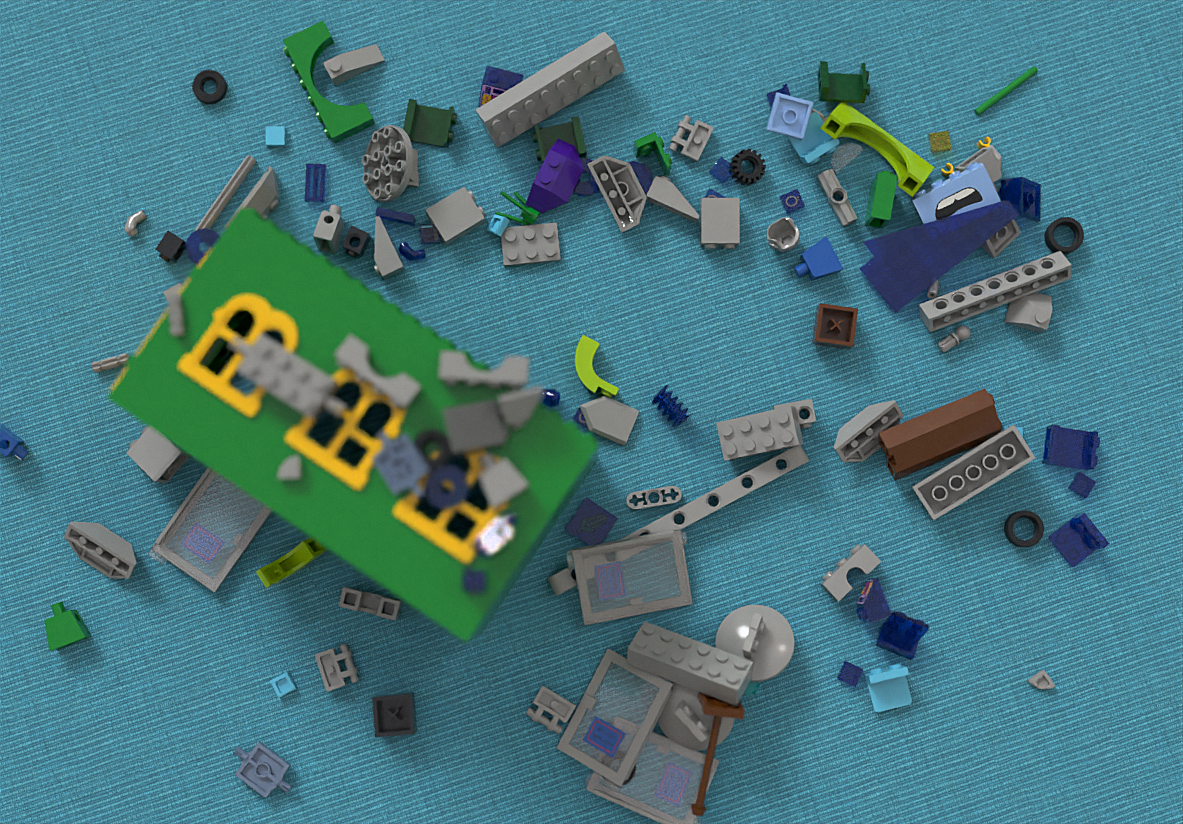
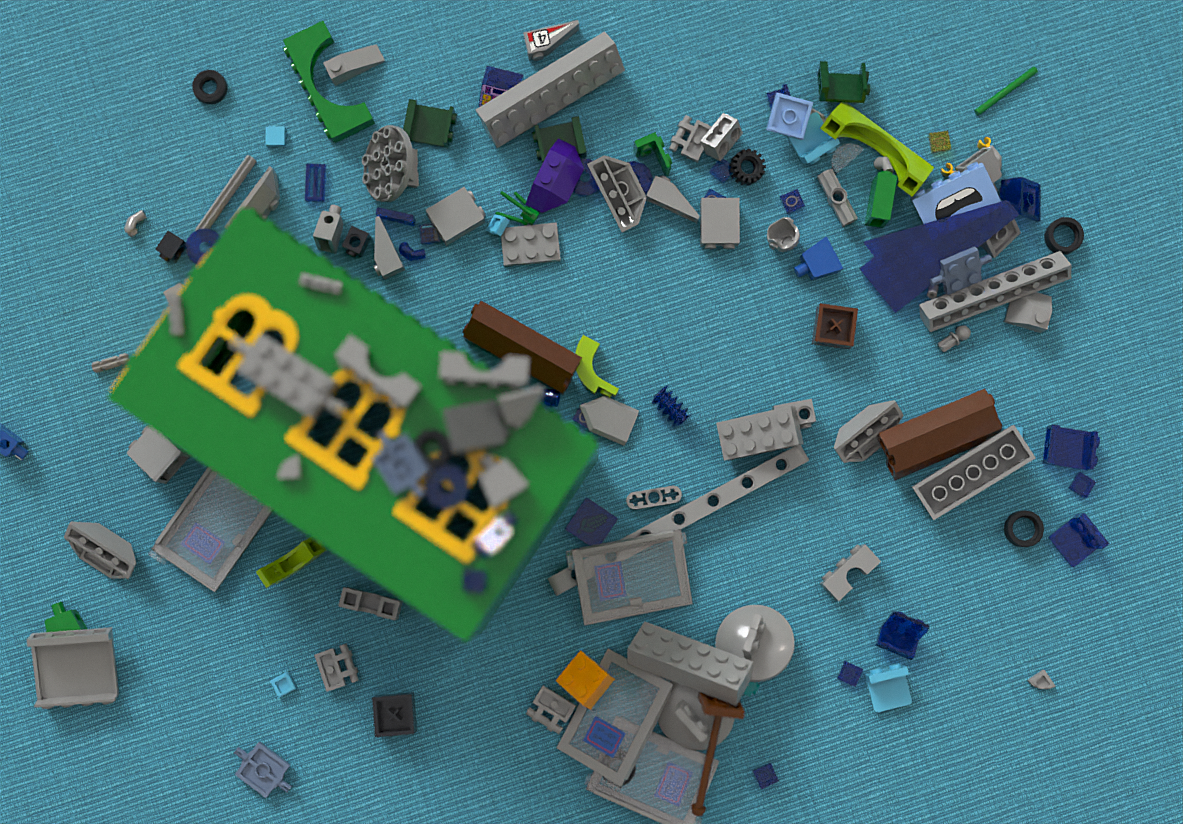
(74, 667): none -> light grey panel
(320, 283): none -> light grey axle
(506, 337): none -> reddish brown panel
(545, 40): none -> light grey slope
(585, 680): none -> light orange brick
(721, 137): none -> light grey brick
(765, 775): none -> clear blue tile
(872, 602): clear blue slope -> none
(883, 163): none -> light grey arm
(960, 270): none -> sand blue plate

